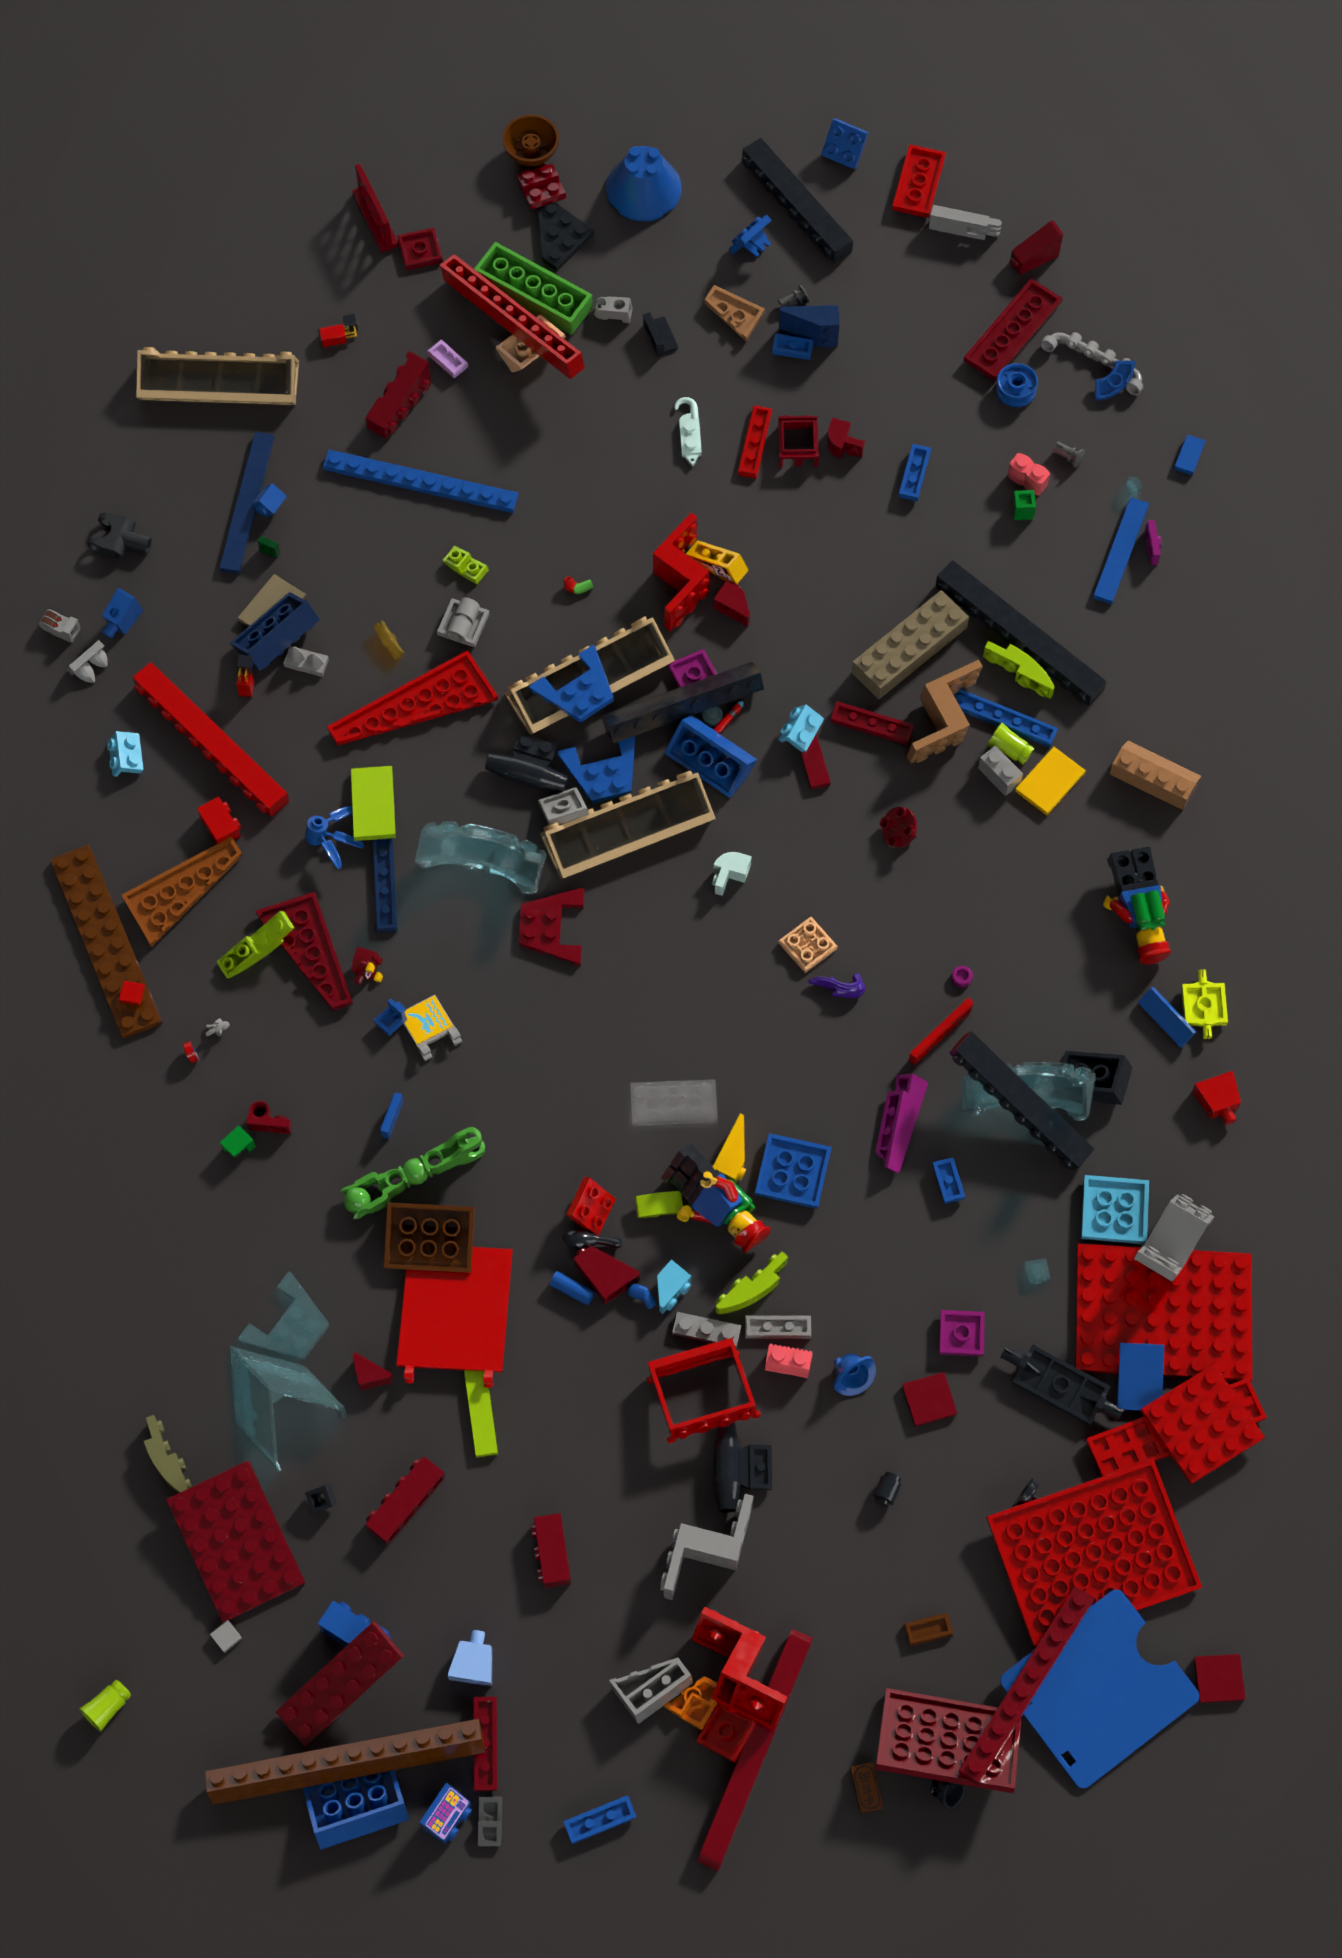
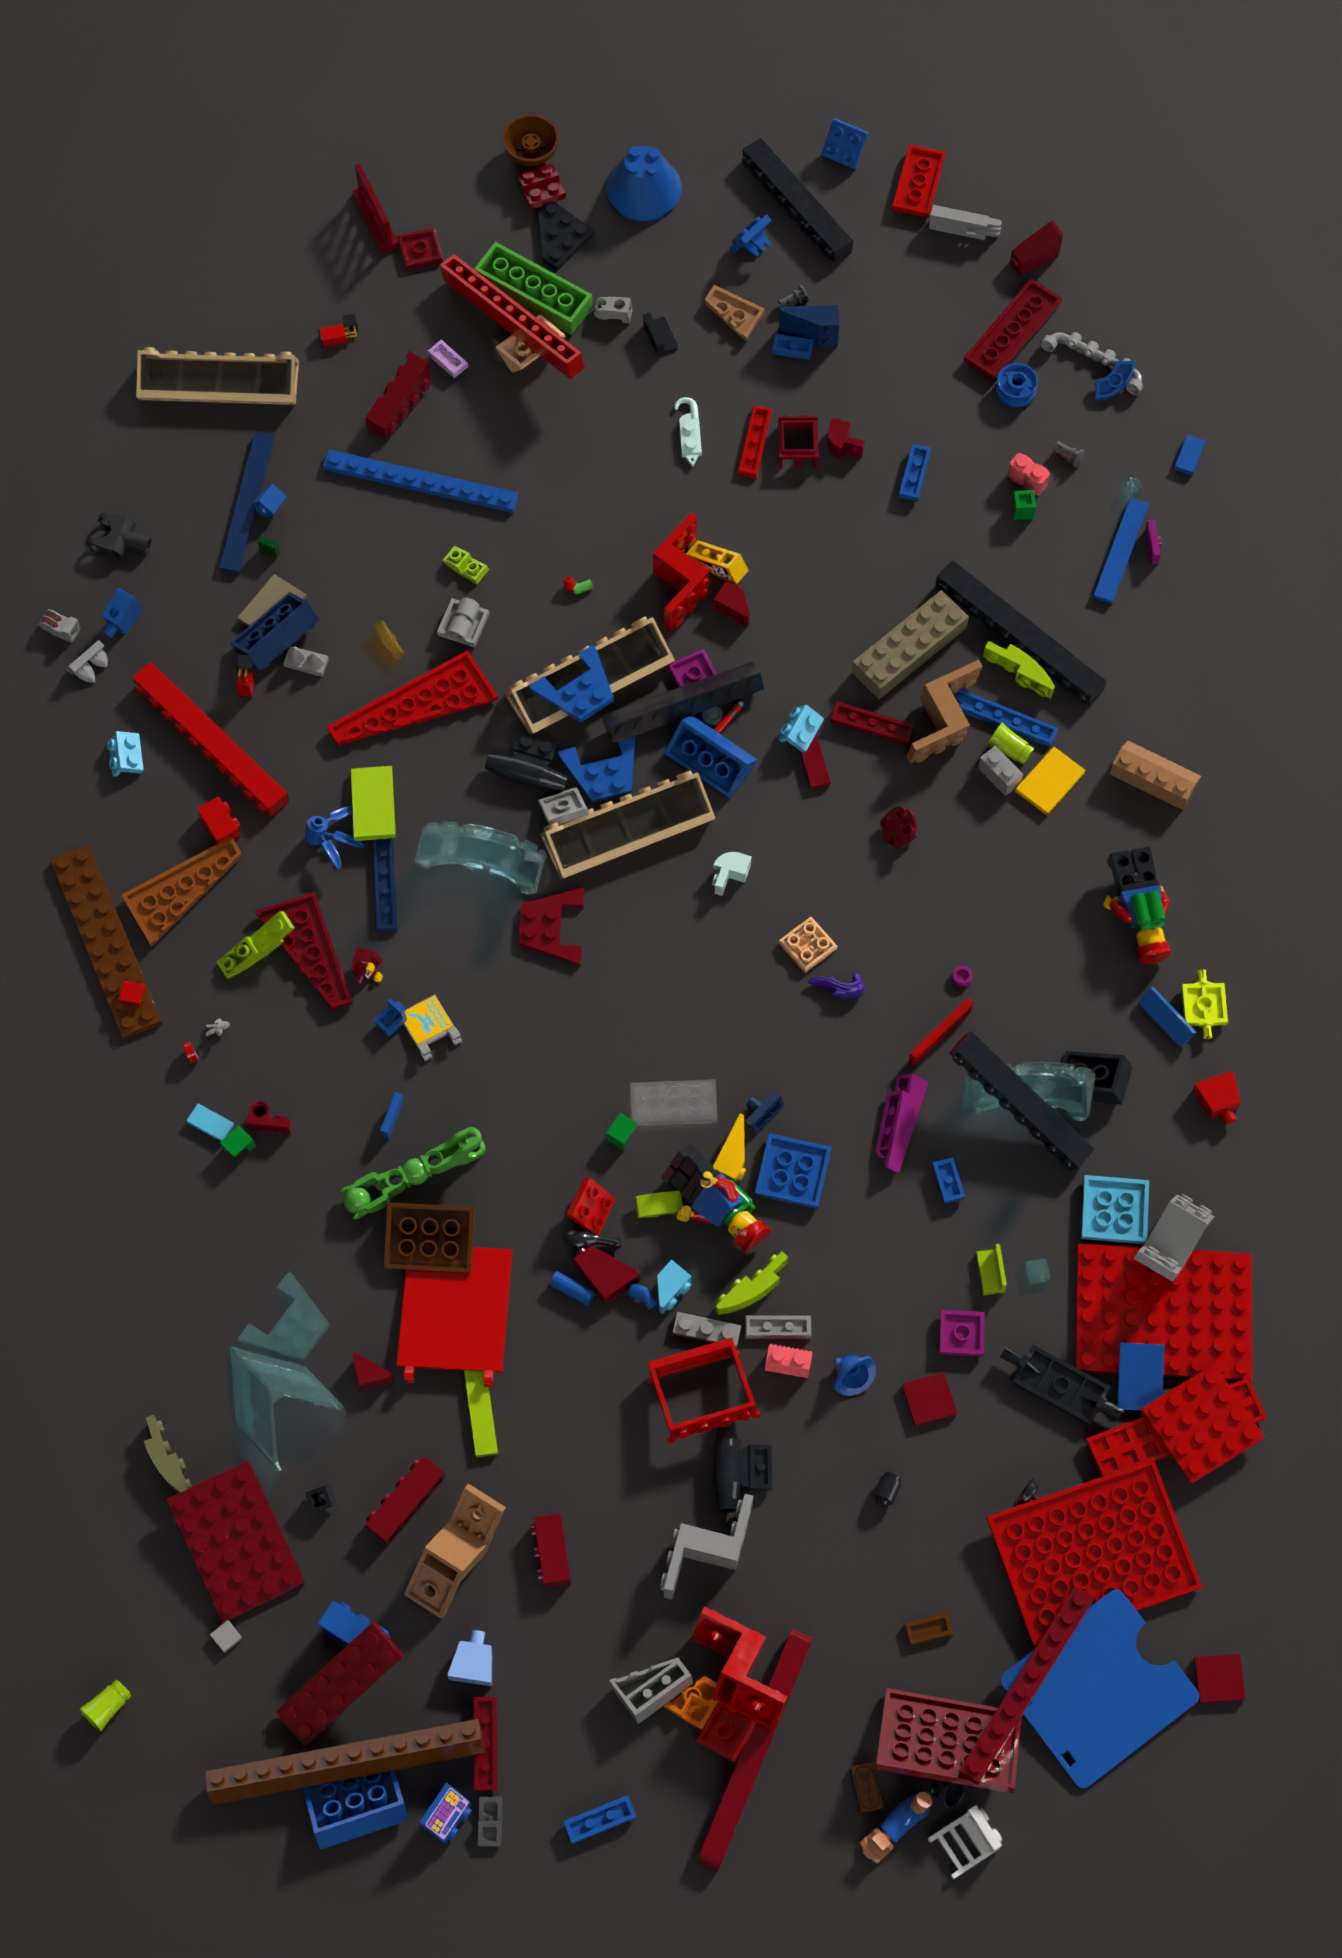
(210, 1122): none -> medium azure tile
(454, 1551): none -> medium nougat bracket
(621, 1131): none -> green panel
(763, 1111): none -> dark blue tile
(896, 1824): none -> piece
(983, 1837): none -> white plate
(991, 1271): none -> lime panel

